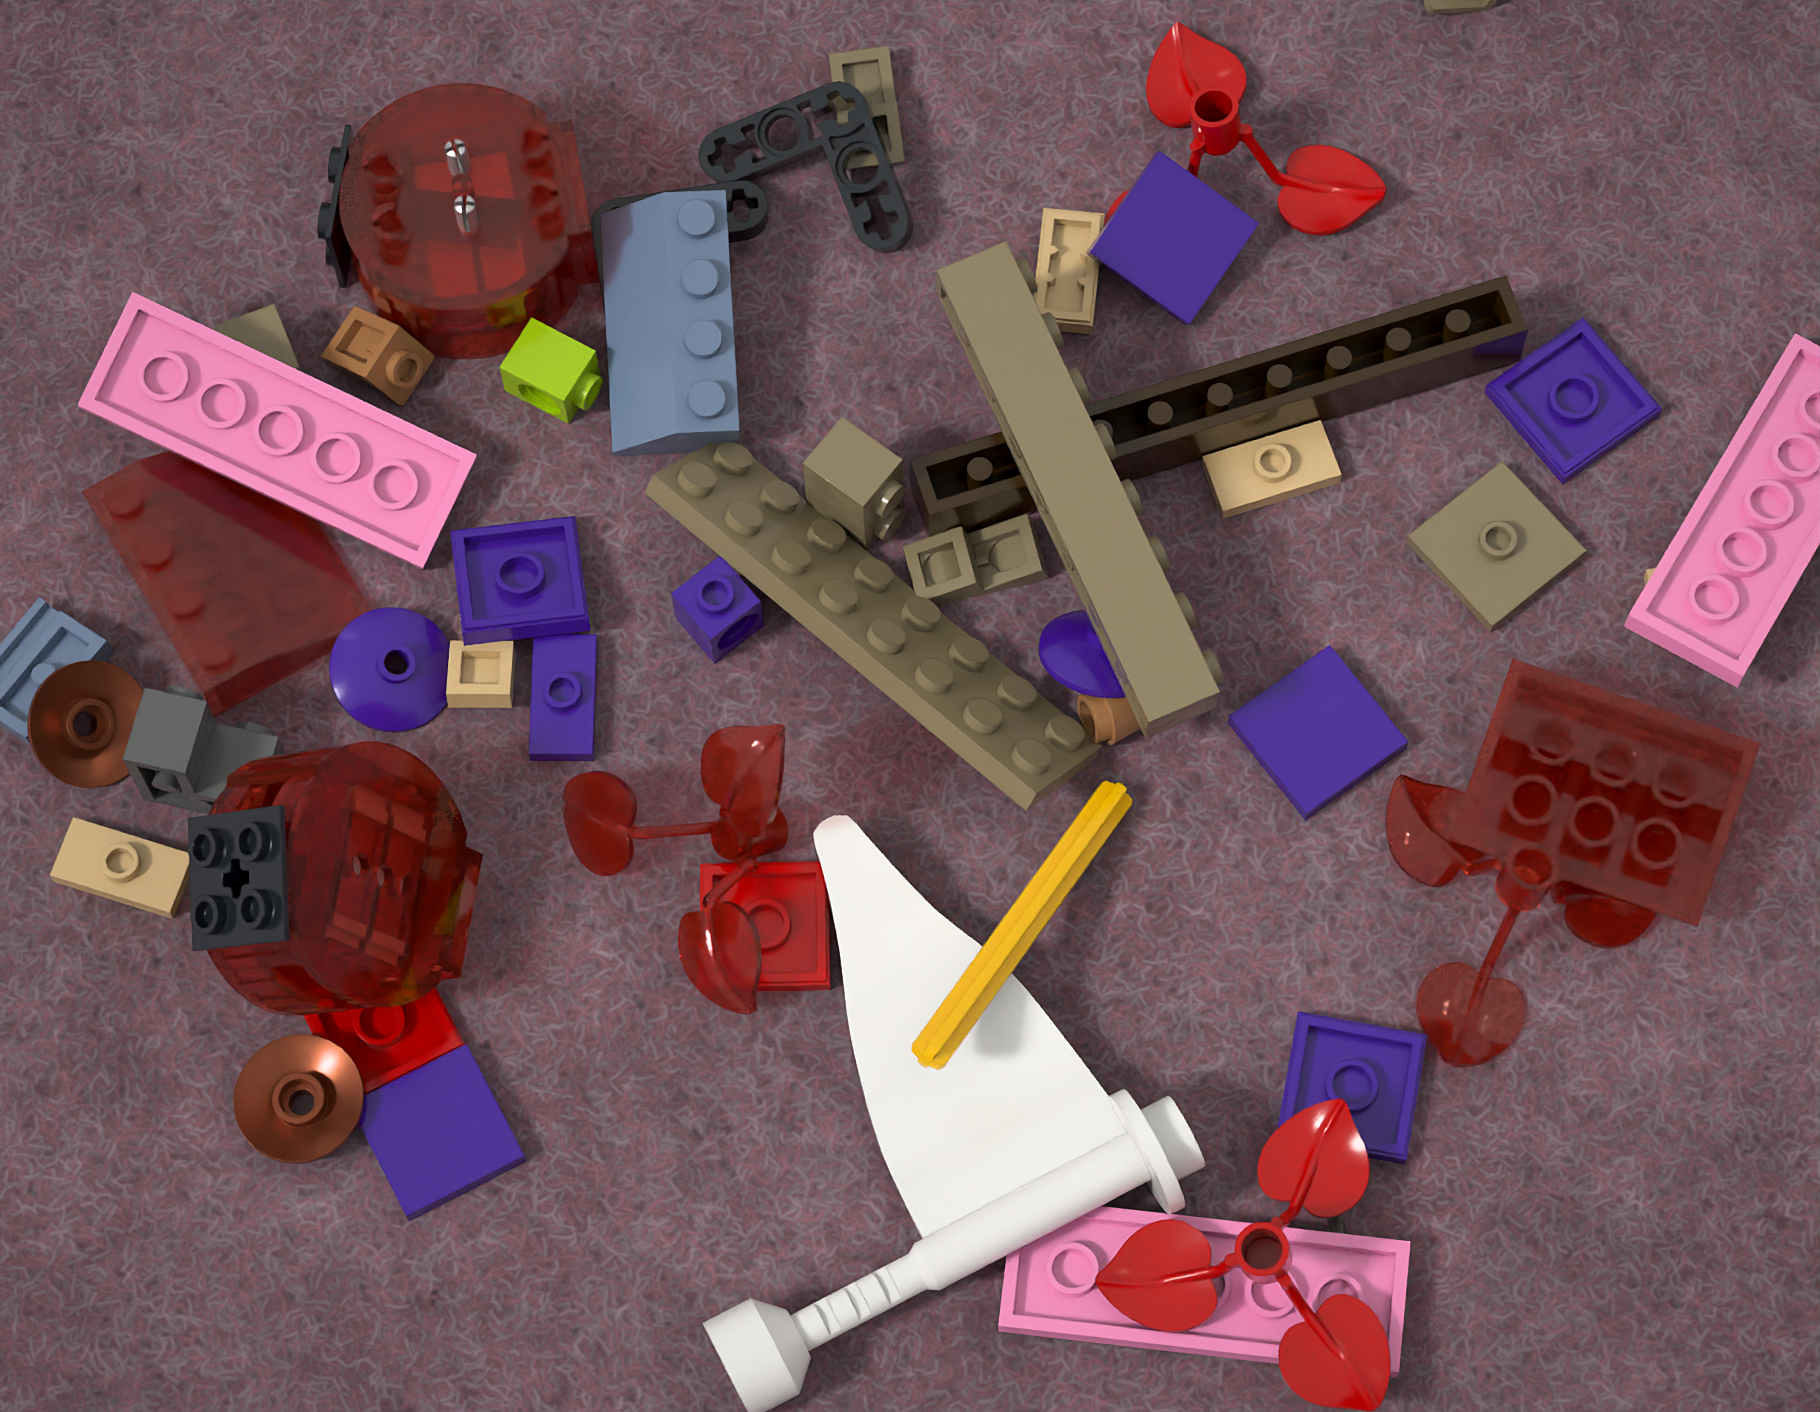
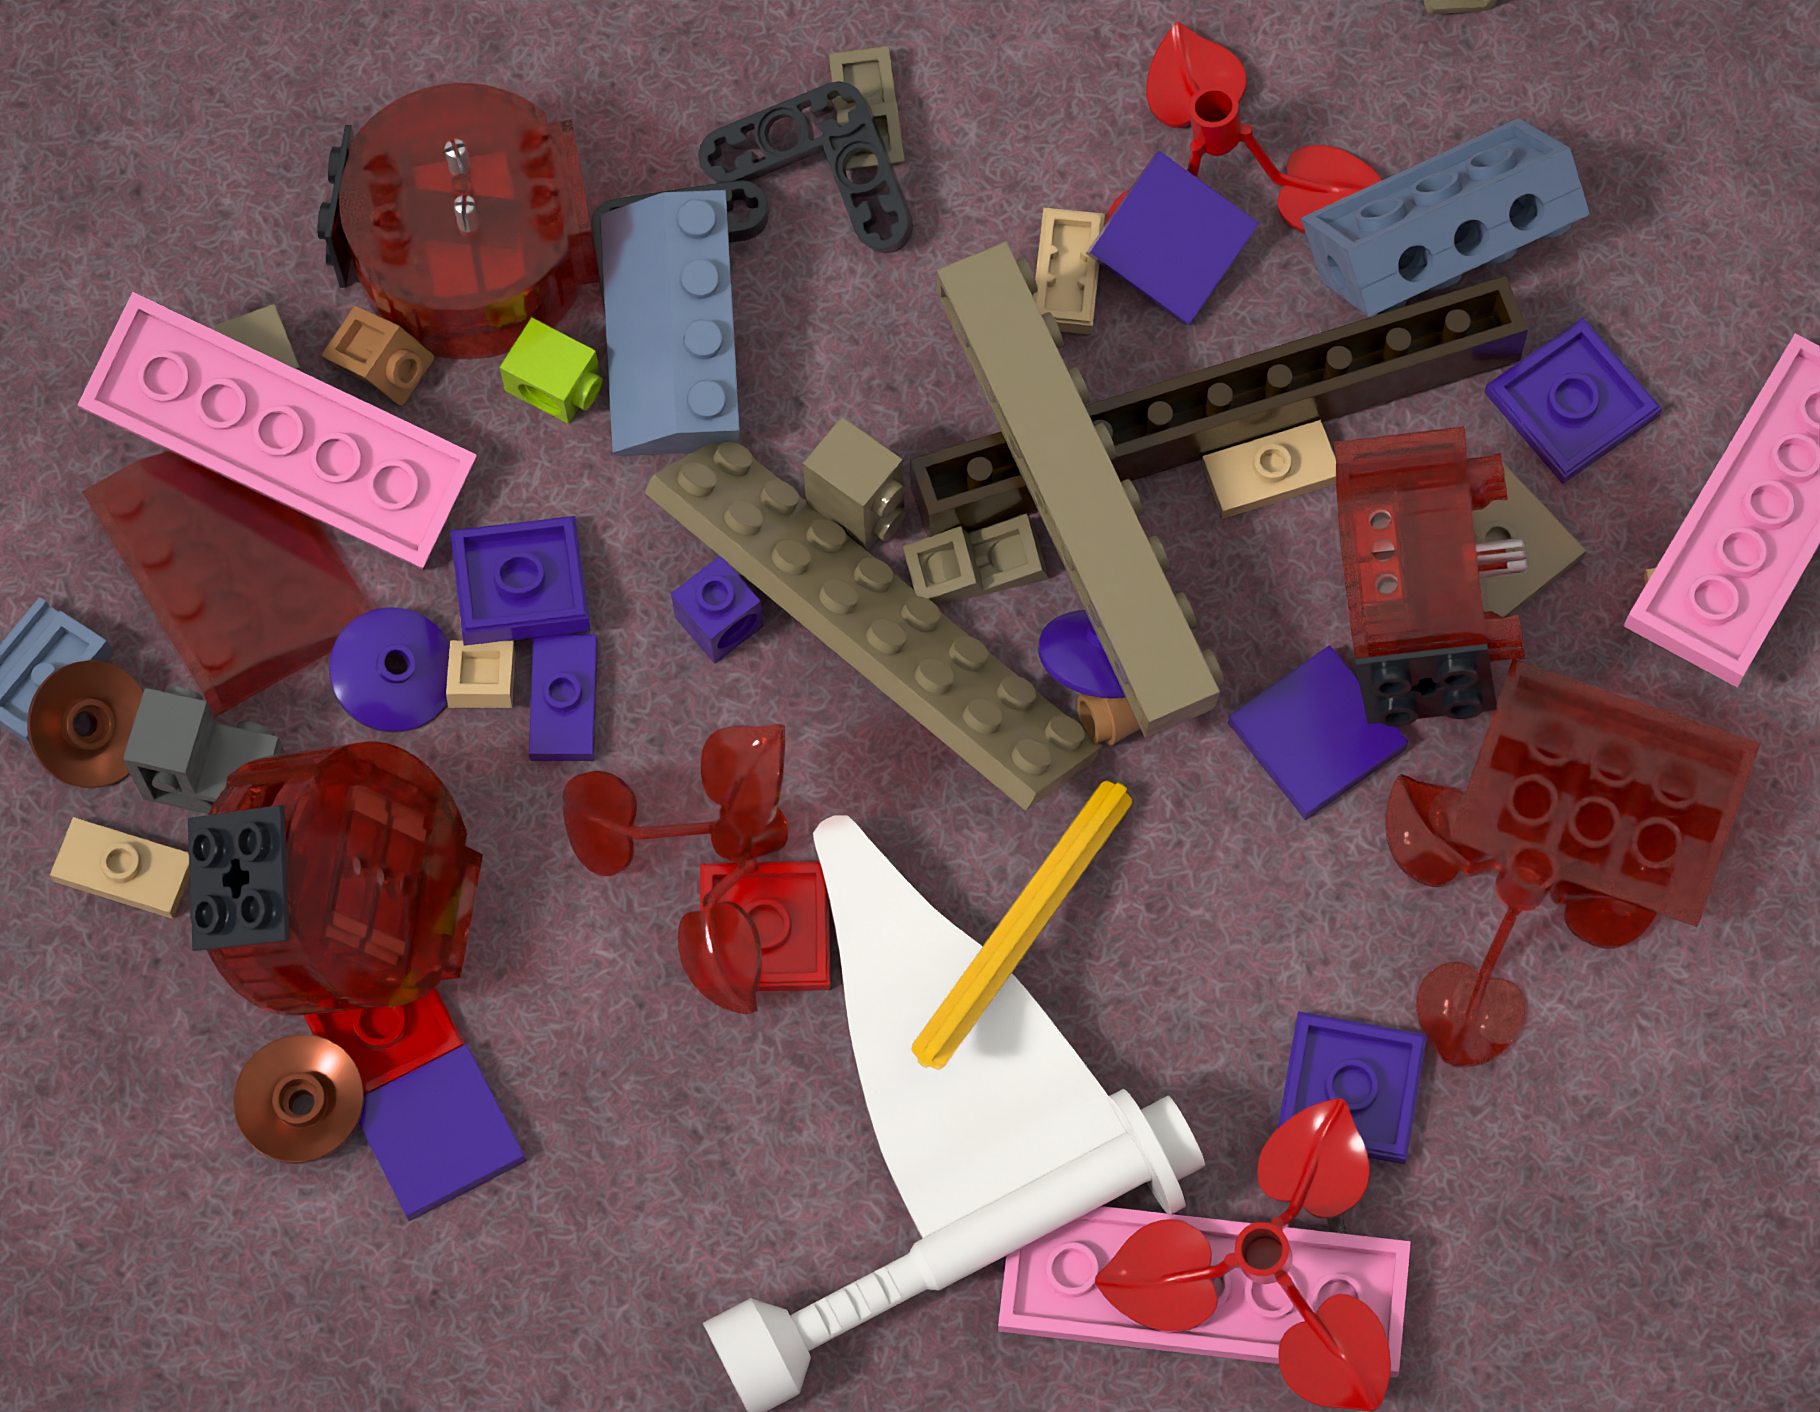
(1421, 574): none -> clear red piece
(1479, 194): none -> sand blue brick

